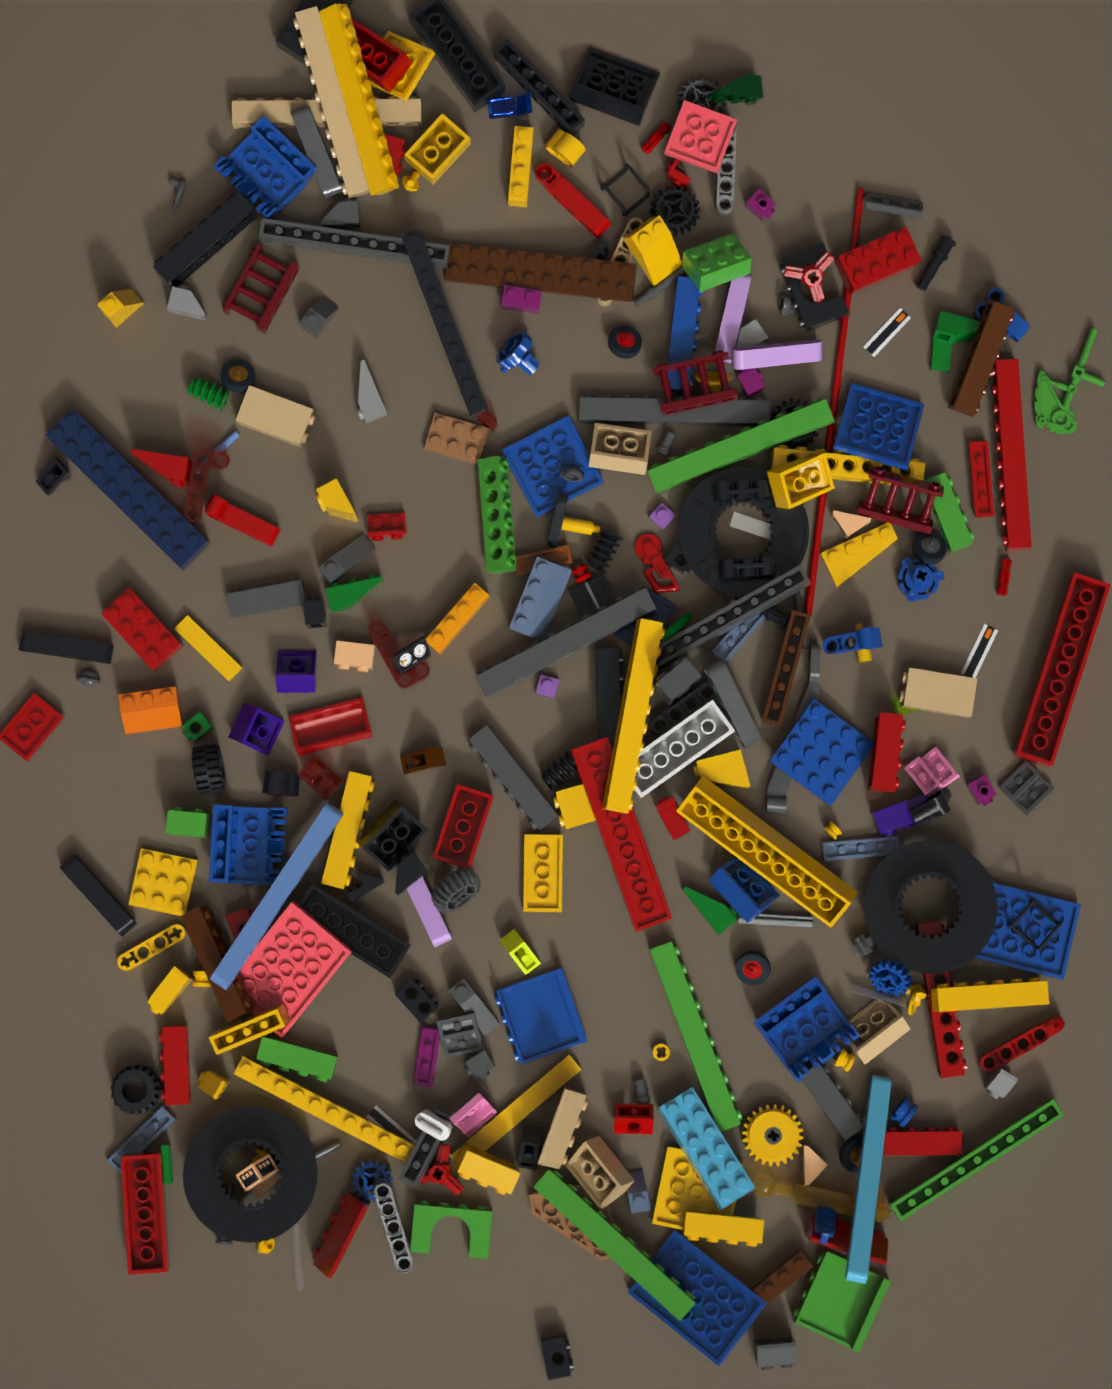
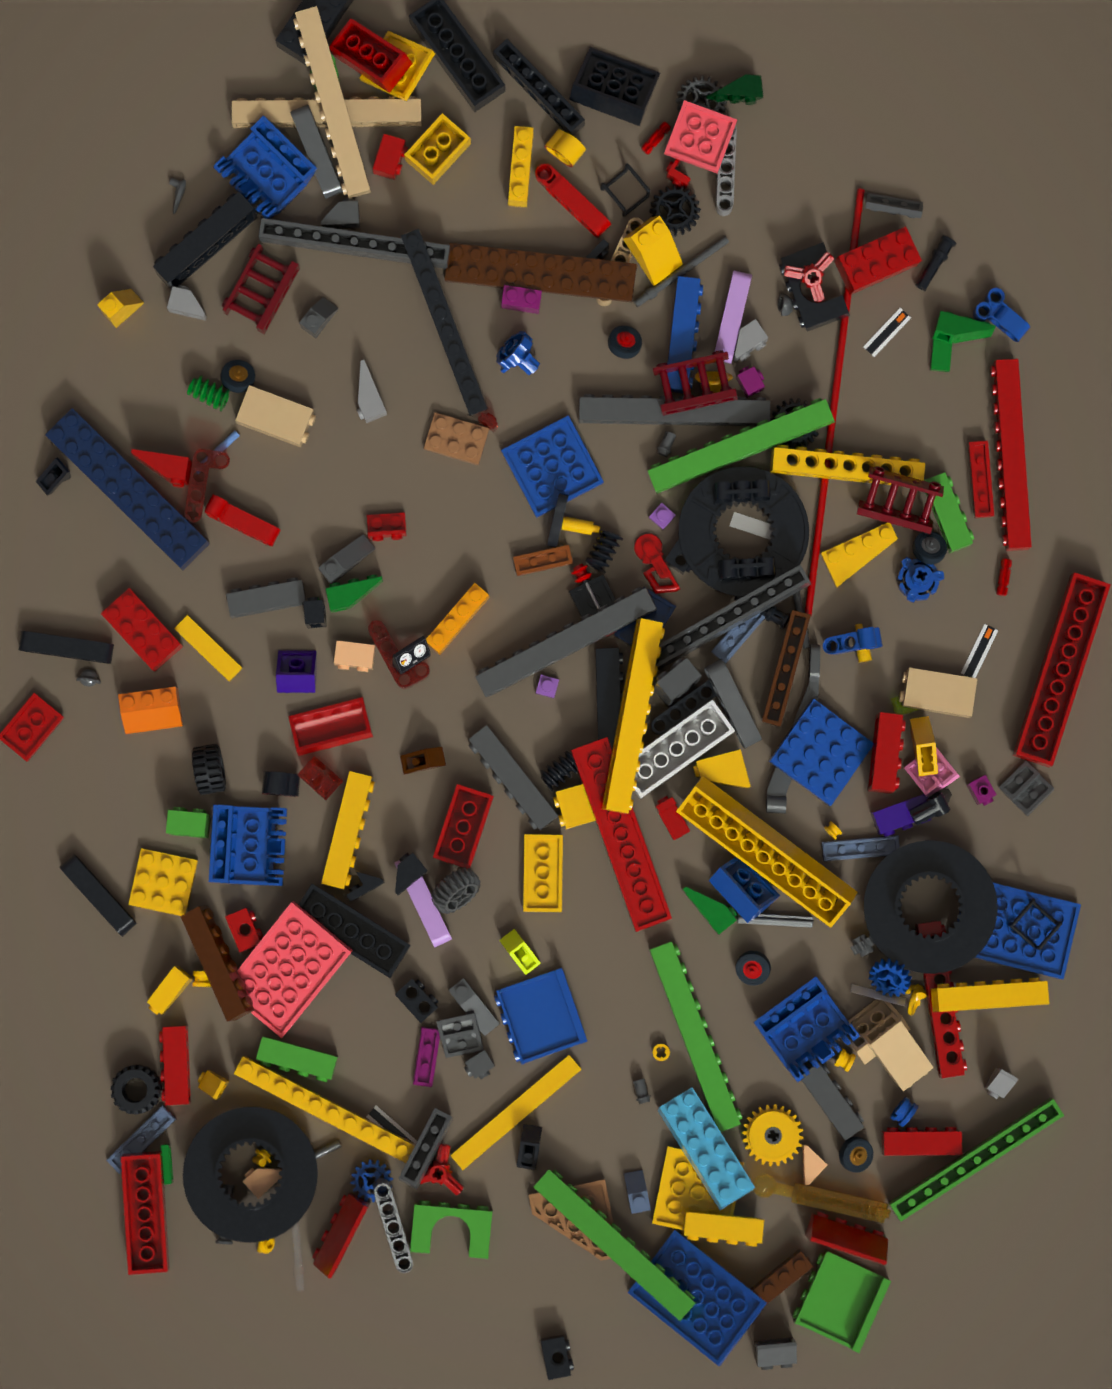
(150, 945): yellow beam -> none
(205, 727): green brick -> none
(249, 1029): yellow brick -> none
(256, 729): dark purple slope -> none
(257, 1172): slope -> none
(276, 896): medium blue beam -> none
(333, 499): yellow slope -> none
(358, 99): yellow brick -> none
(391, 835): black brick -> none
(410, 182): yellow plate -> none
(433, 1125): white piece -> none
(474, 1115): bright pink slope -> none
(486, 1169): yellow brick -> none
(495, 501): bright green brick -> none
(509, 106): clear blue slope -> none
(540, 598): sand blue slope -> none
(562, 1127): tan slope -> none
(571, 474): dark grey piece -> none
(599, 1172): tan slope -> none
(620, 448): tan brick -> none
(633, 1118): red brick -> none
(676, 626): green tile -> none
(716, 262): bright green brick -> none
(761, 205): magenta brick -> none
(777, 354): lavender beam -> none
(800, 480): yellow slope -> none
(824, 1223): blue hinge -> none
(849, 523): light nougat slope -> none
(868, 1179): medium azure beam -> none
(879, 426): blue plate -> none
(898, 1052): none -> tan brick
(924, 746): none -> yellow slope
(981, 358): reddish brown brick -> none
(1046, 1027): red piece -> none
(1048, 406): bright green bar -> none

